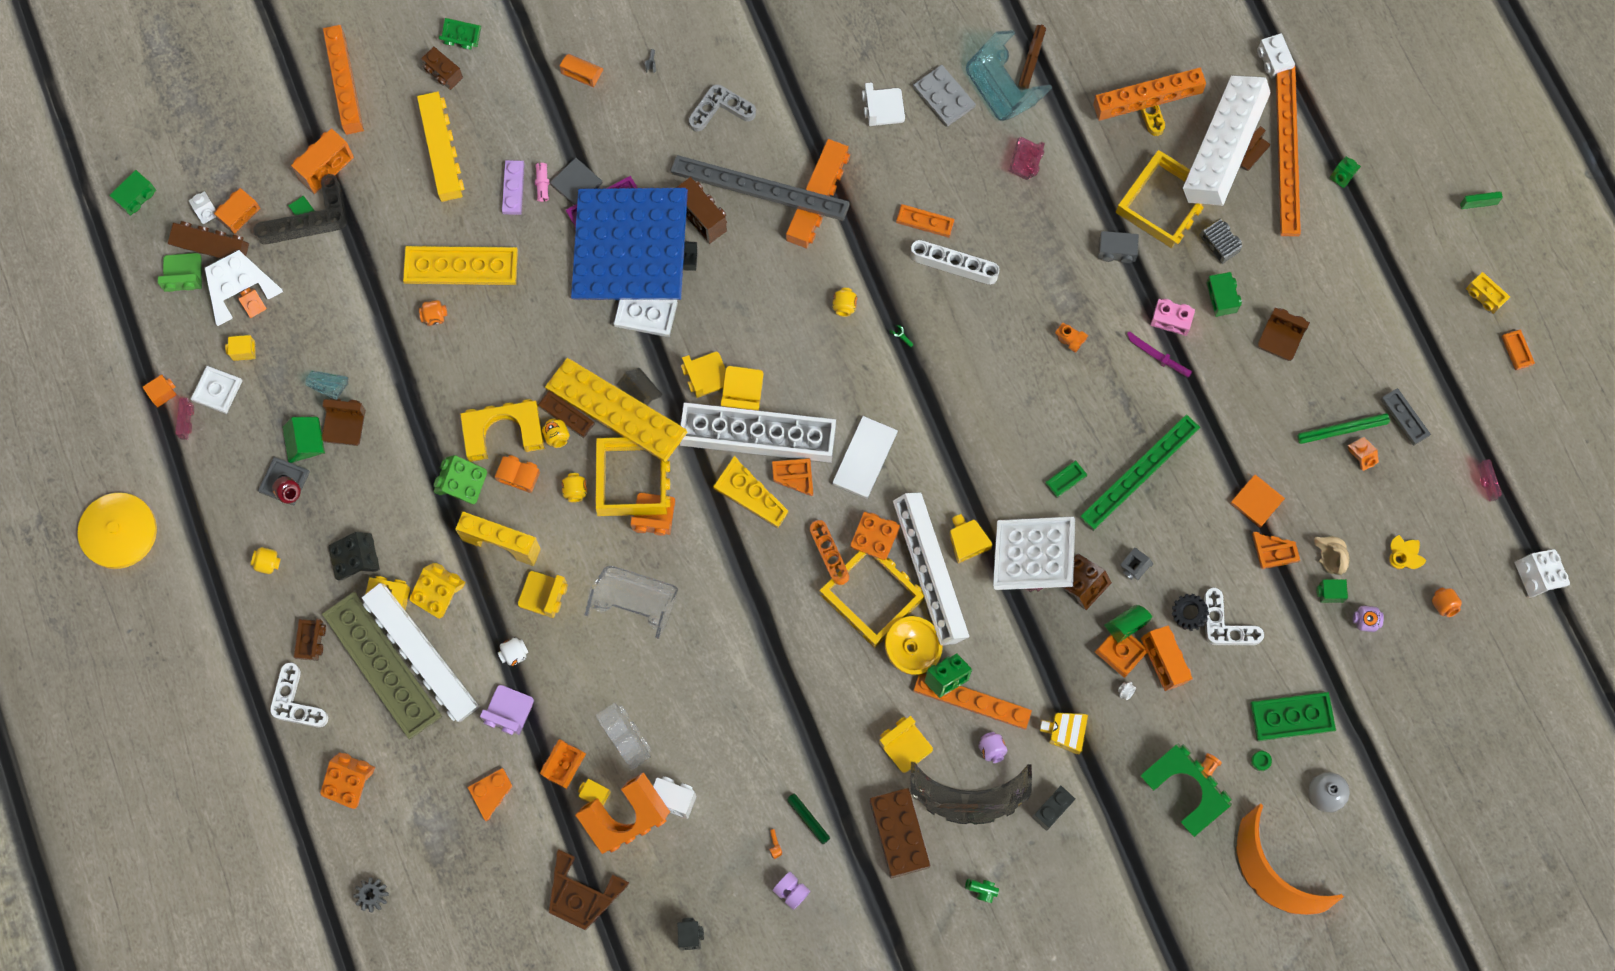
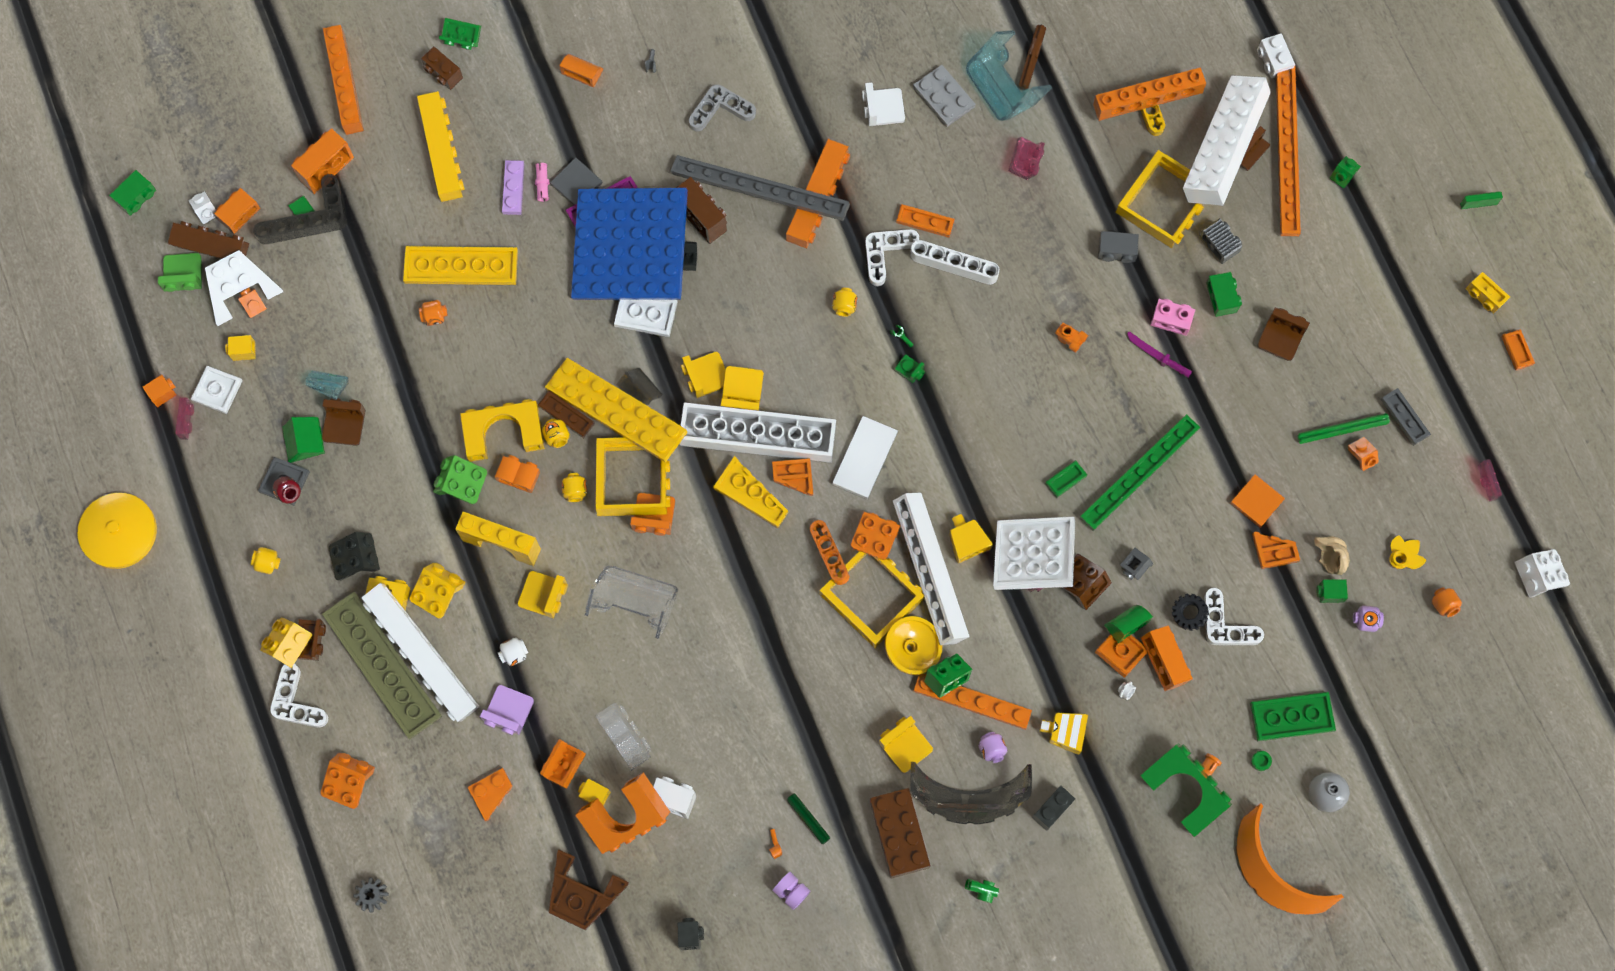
(285, 641): none -> yellow bracket
(883, 245): none -> white beam
(910, 369): none -> green bracket

